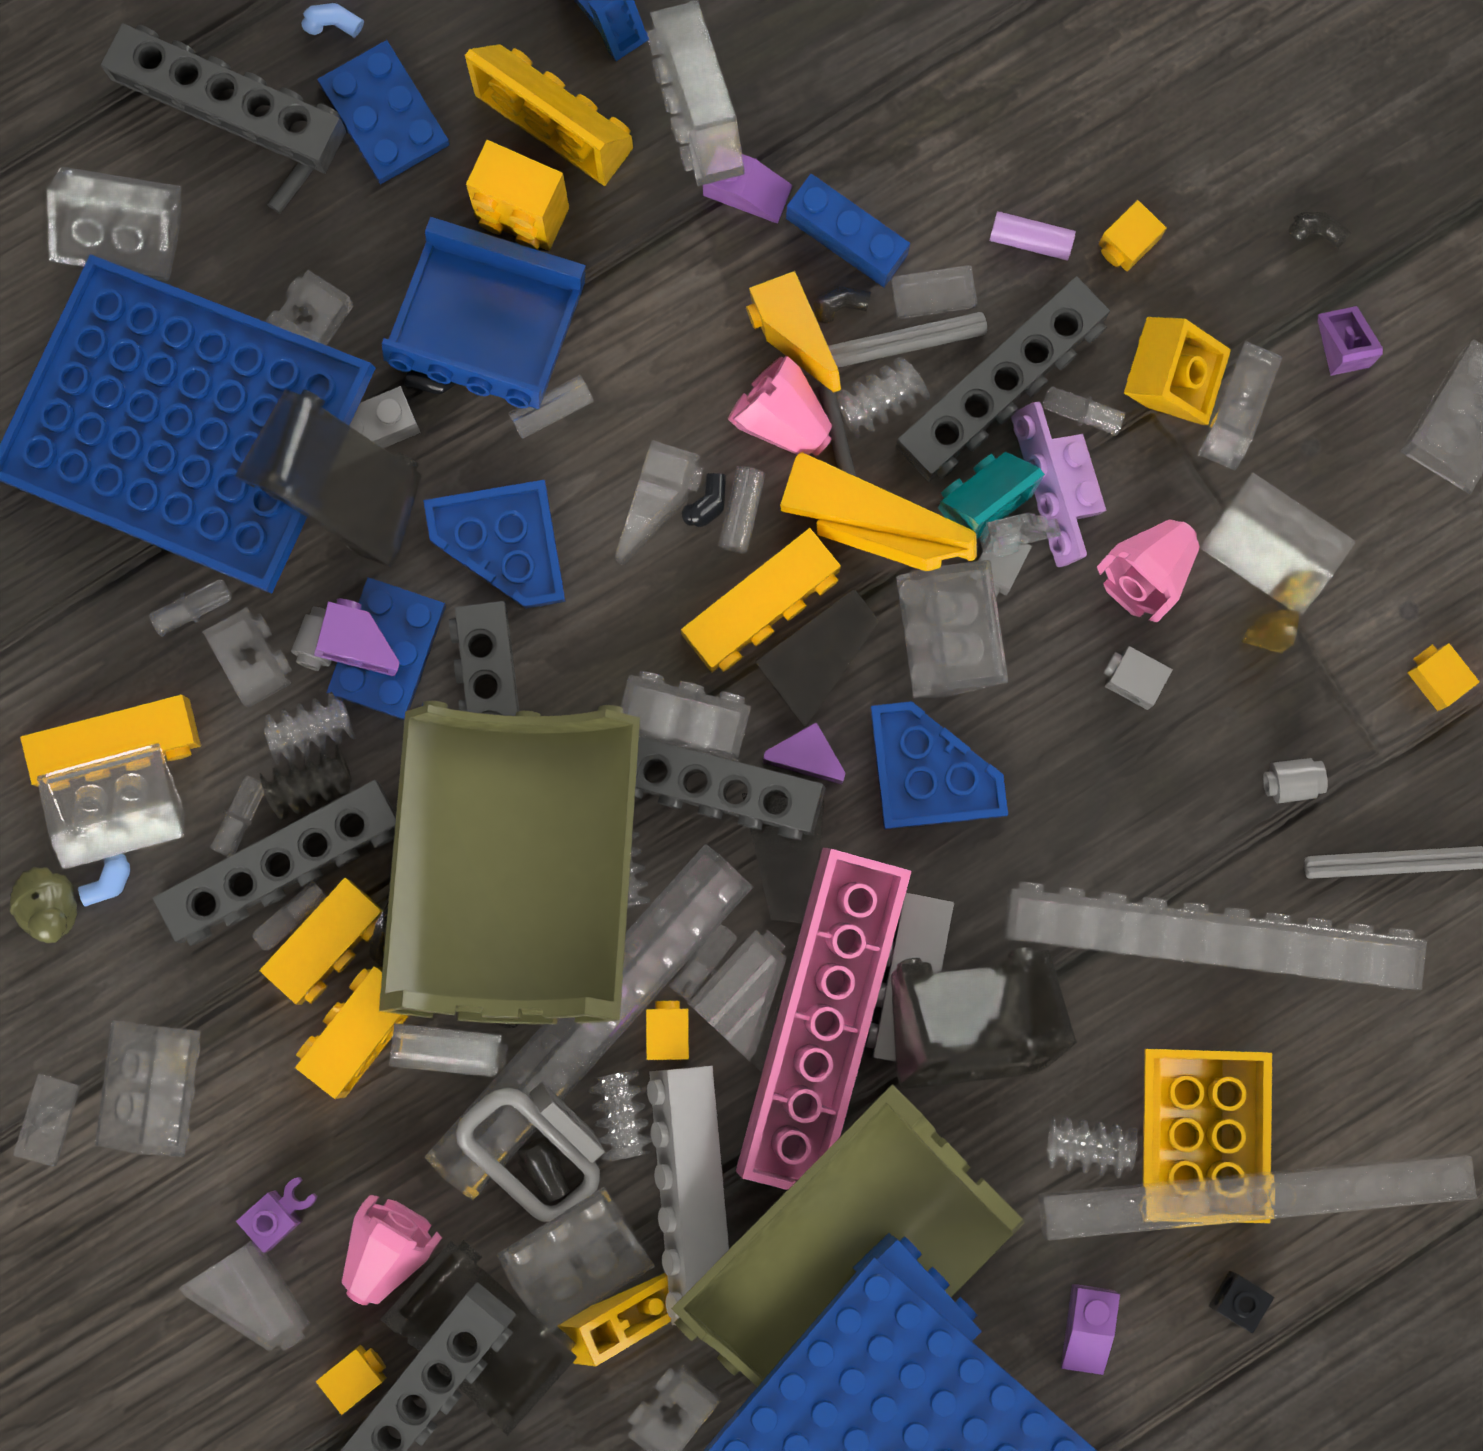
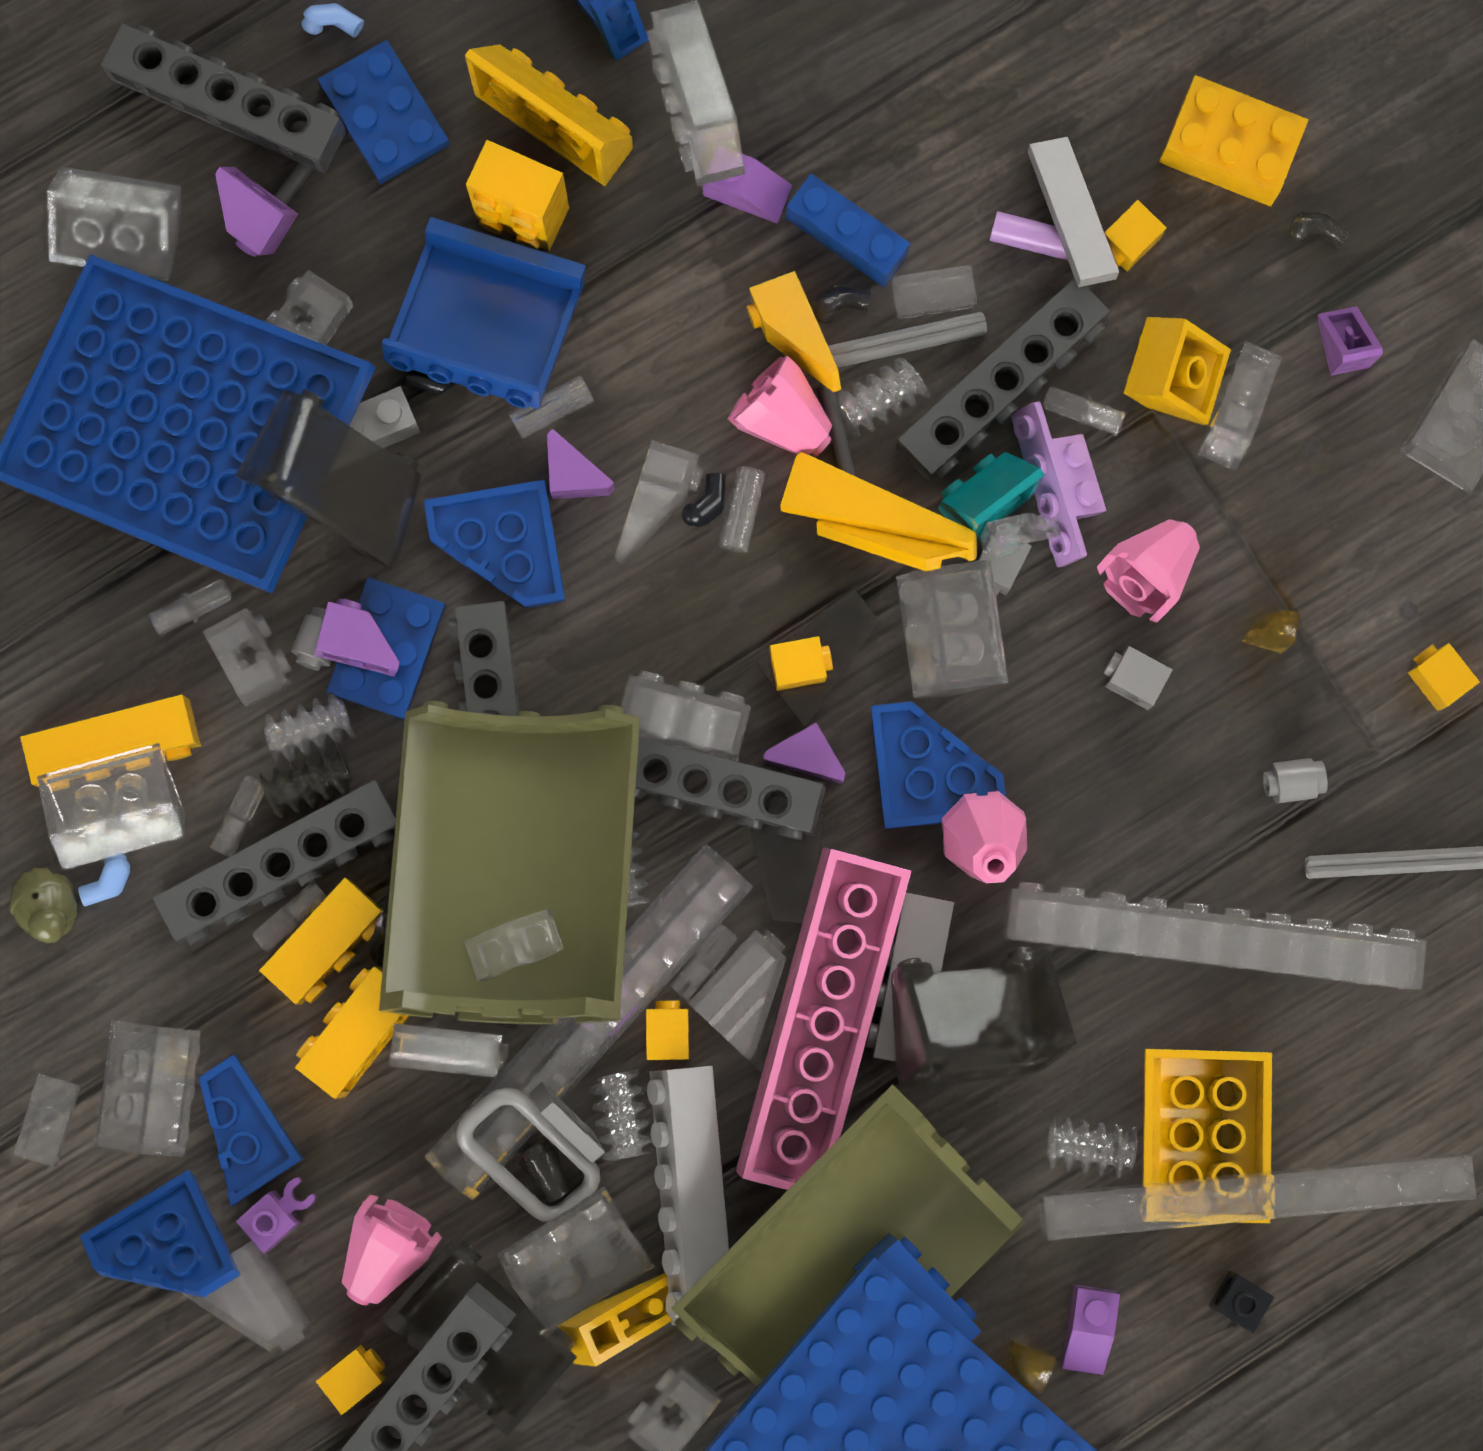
(164, 1242): none -> blue plate
(246, 1130): none -> blue wing
(252, 213): none -> medium lavender slope
(513, 944): none -> clear slope
(572, 473): none -> medium lavender slope
(762, 600): yellow brick -> none
(800, 663): none -> yellow brick
(985, 836): none -> bright pink cone
(1030, 1364): none -> clear yellow brick
(1073, 212): none -> light grey tile
(1233, 141): none -> yellow brick
(1277, 544): clear slope -> none

